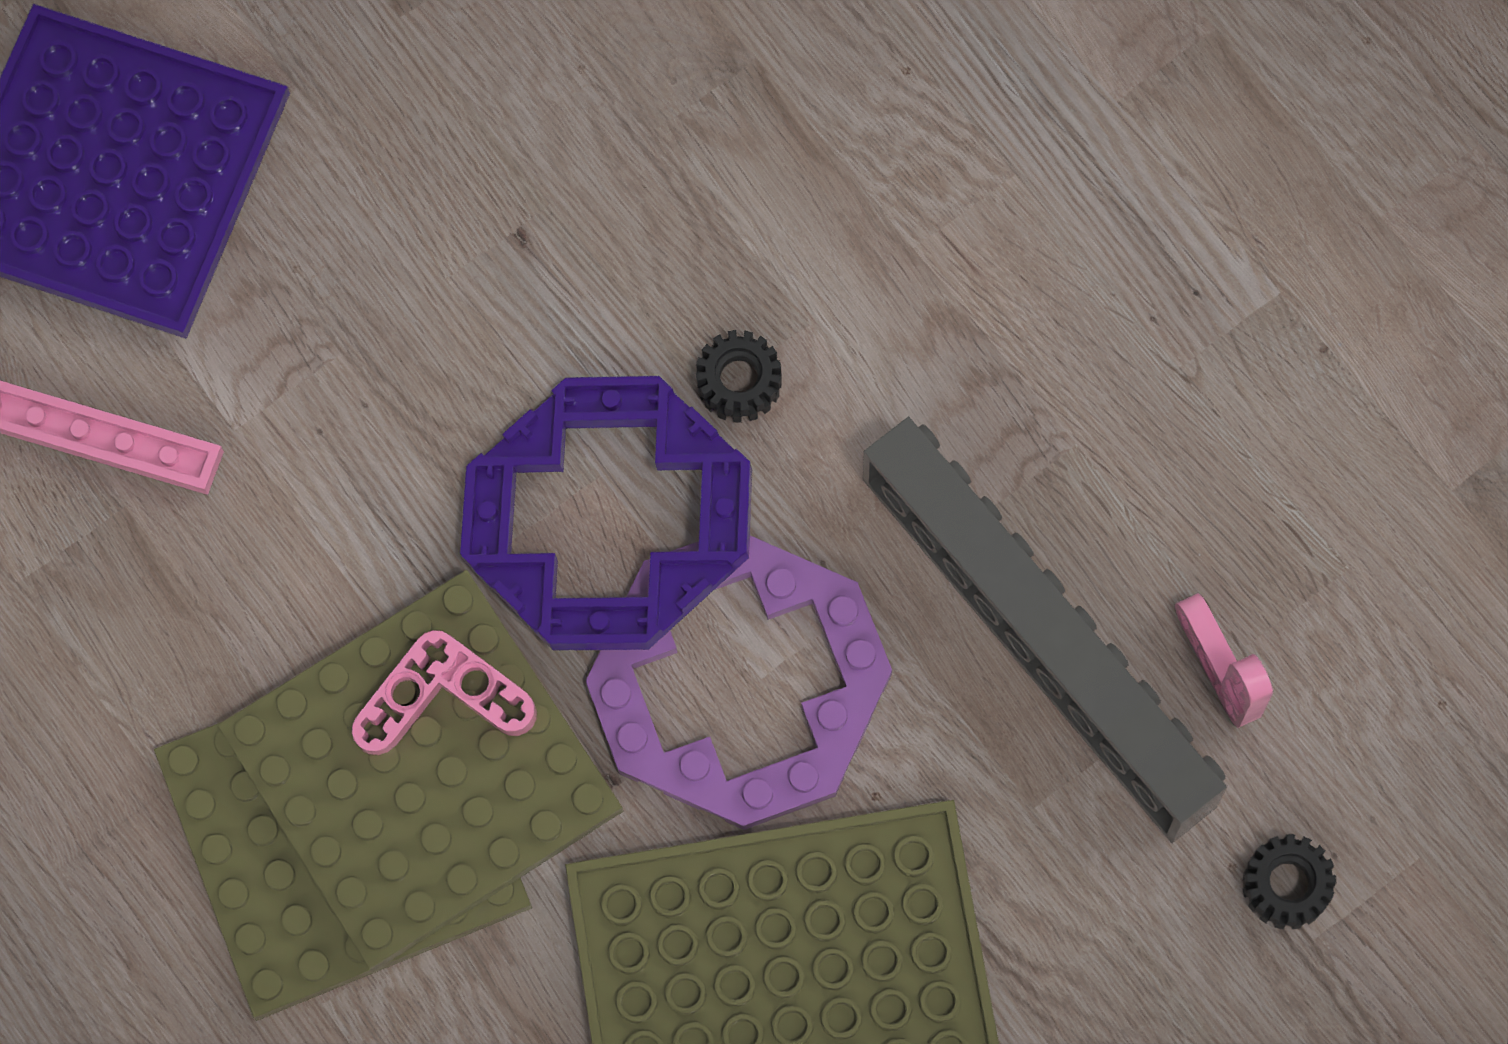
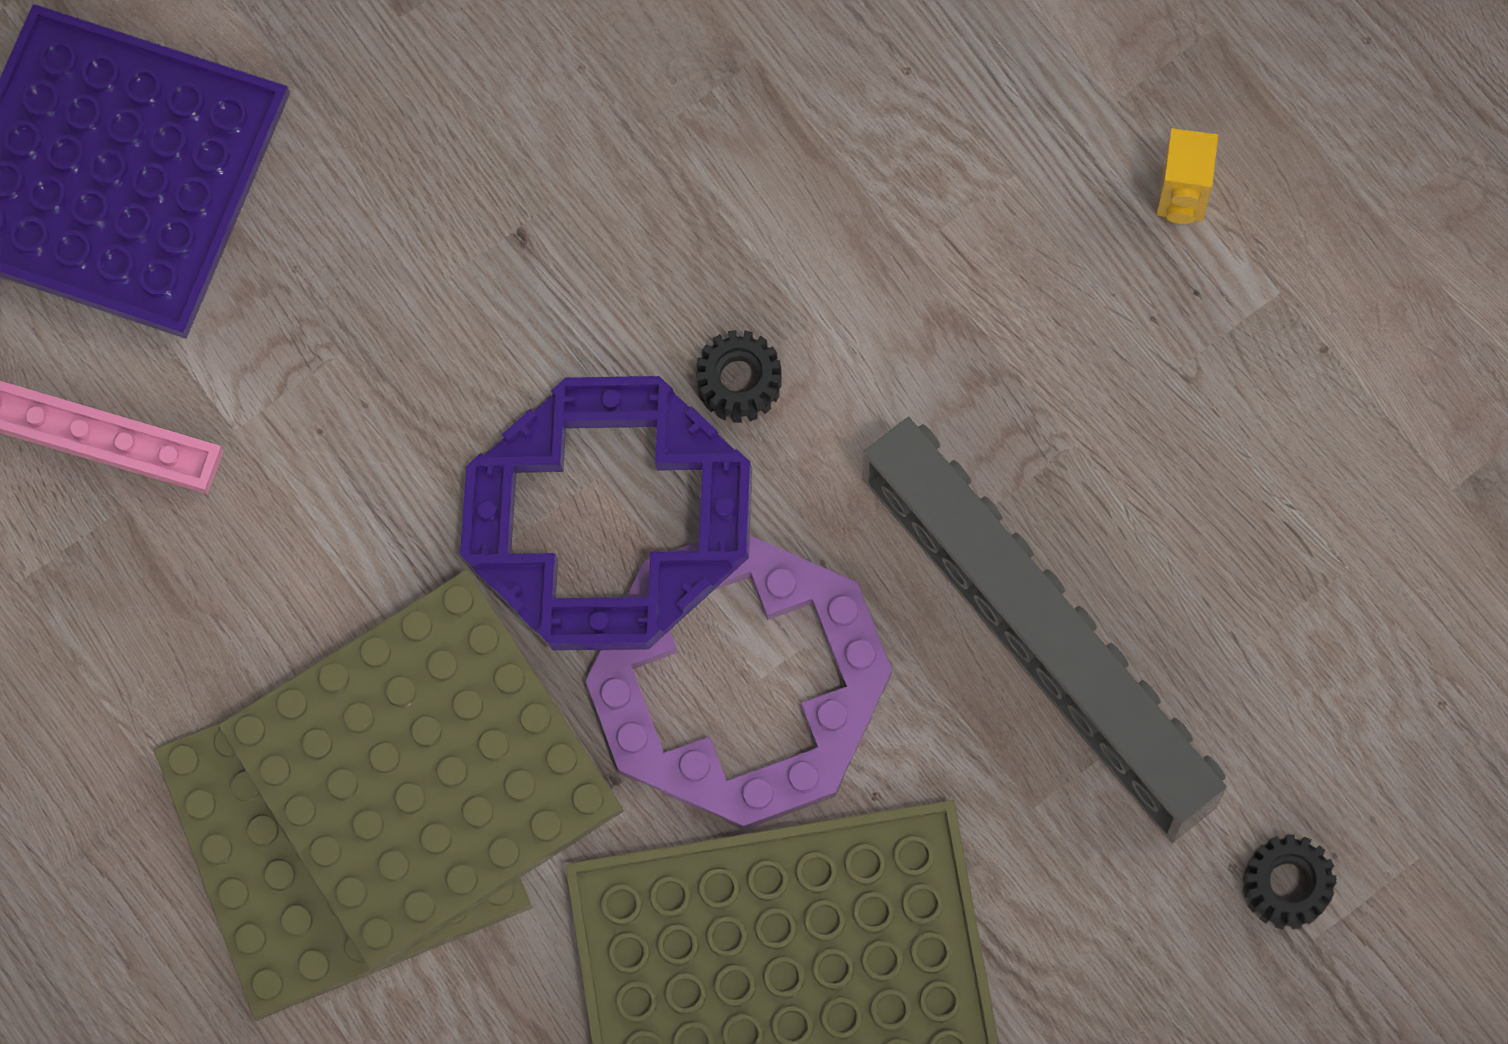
(446, 676): bright pink beam -> none
(1187, 176): none -> yellow brick
(1240, 684): bright pink beam -> none

